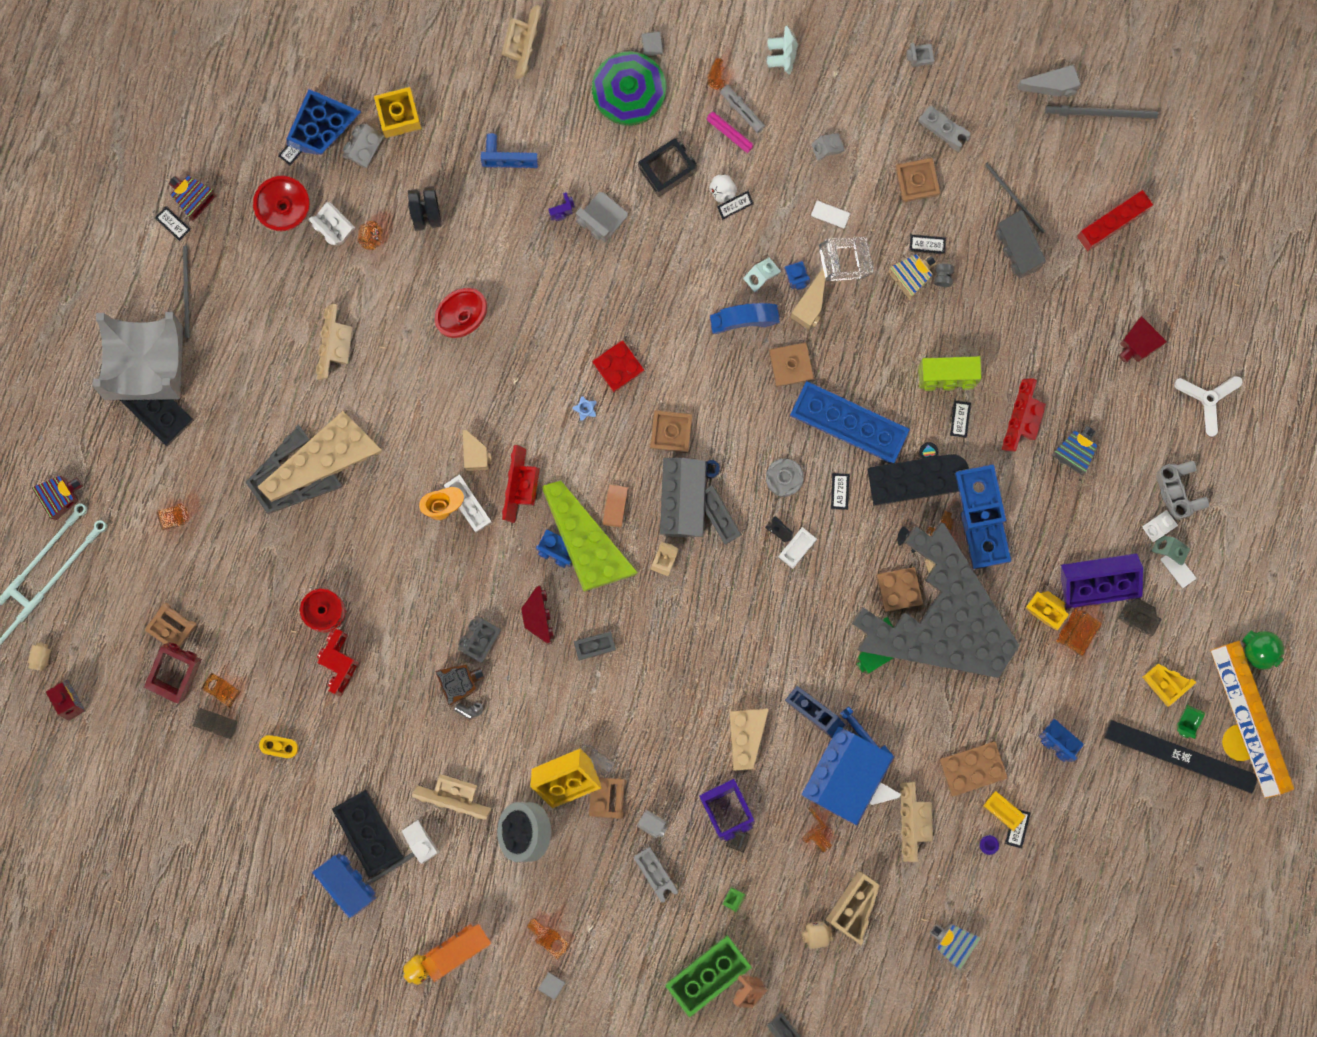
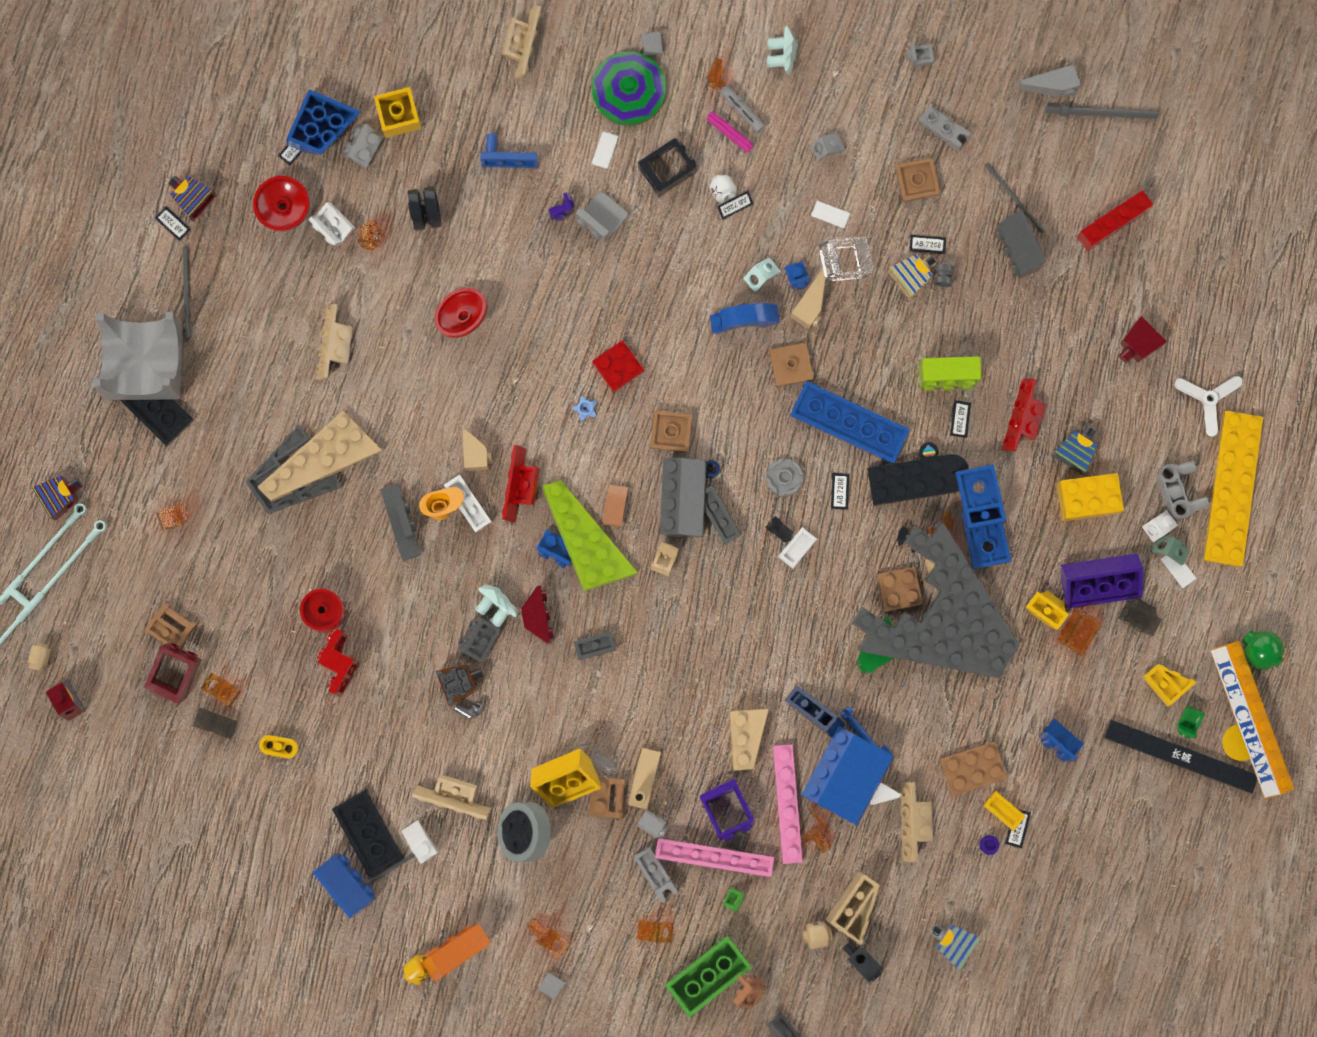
(400, 522): none -> dark grey bracket
(494, 595): none -> light aqua connector
(604, 150): none -> white sticker
(644, 778): none -> tan piece
(653, 931): none -> clear orange bracket
(714, 857): none -> bright pink plate
(787, 804): none -> bright pink plate
(869, 969): none -> black torso
(1090, 497): none -> yellow brick
(1233, 489): none -> yellow plate

